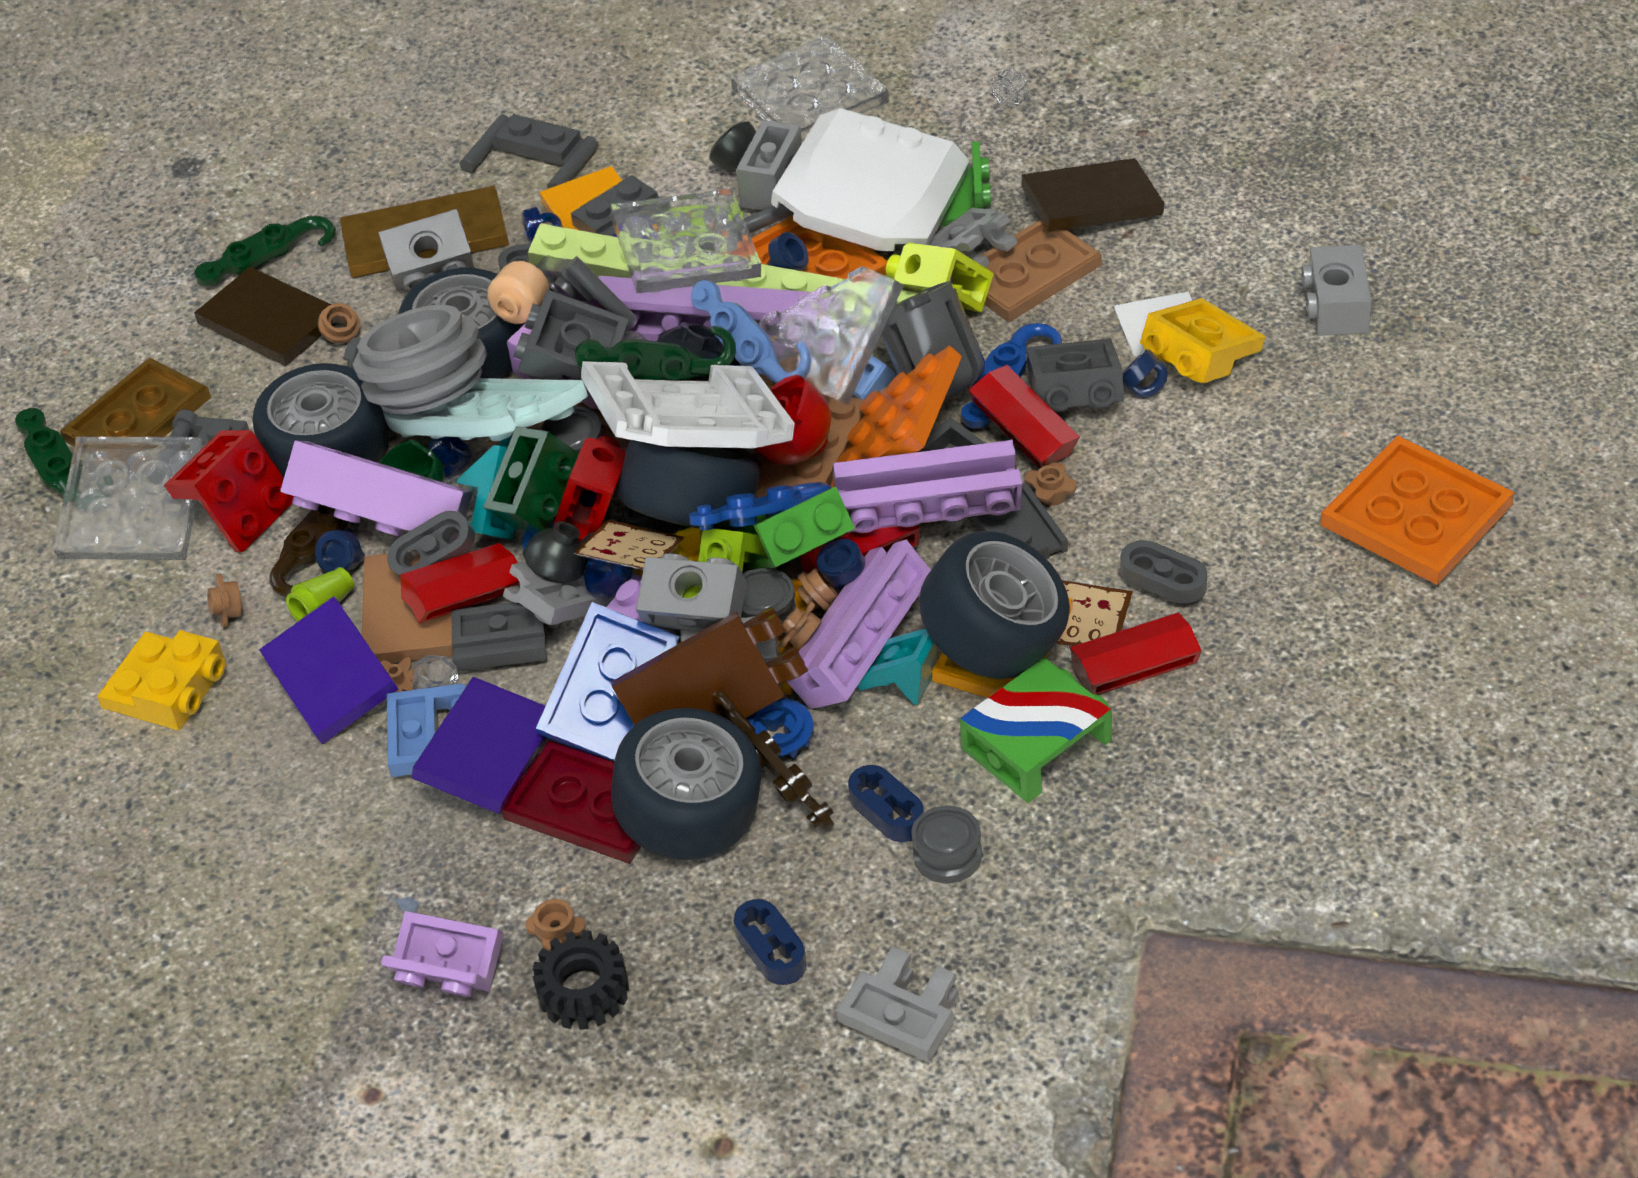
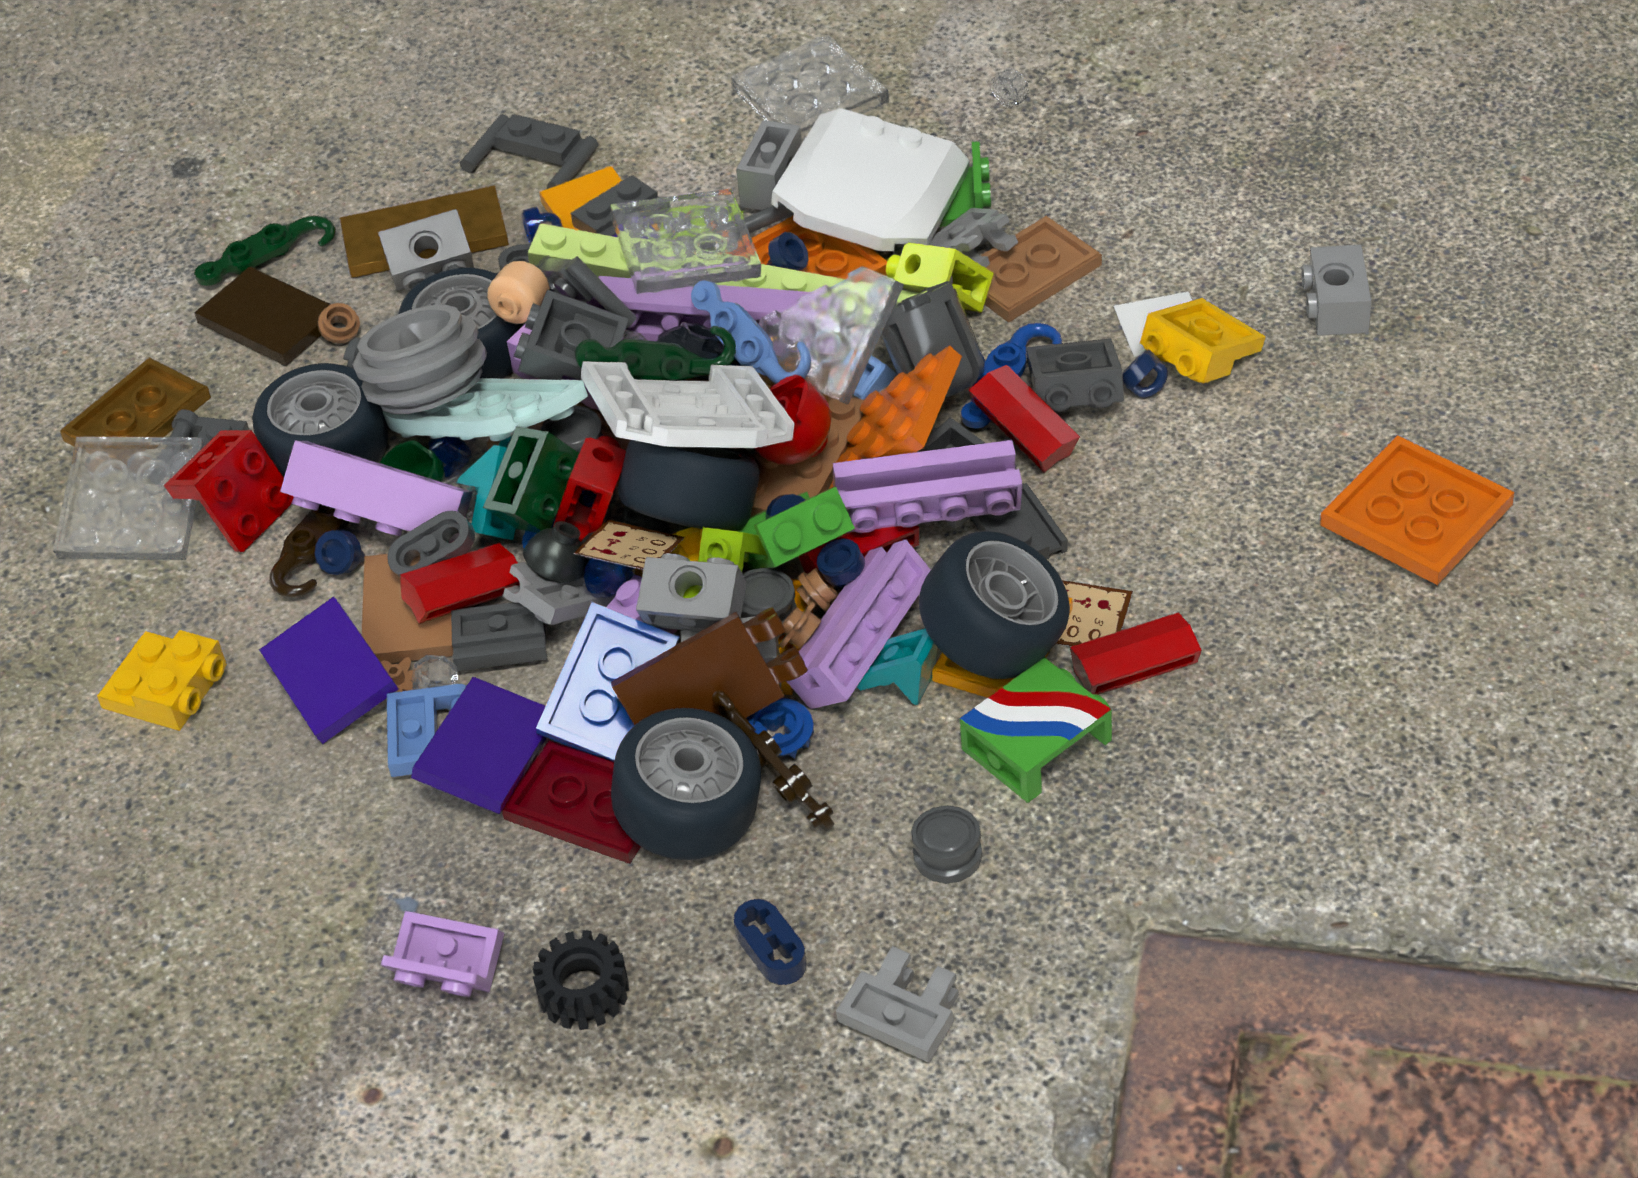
(45, 449): dark green piece -> none
(224, 600): medium nougat plate -> none
(316, 591): lime cone -> none
(554, 913): medium nougat plate -> none
(732, 146): pearl dark grey brick -> none
(744, 508): blue piece -> none
(880, 809): dark blue beam -> none
(1051, 484): medium nougat plate -> none
(1092, 194): dark brown tile -> none
(1167, 572): dark grey plate -> none

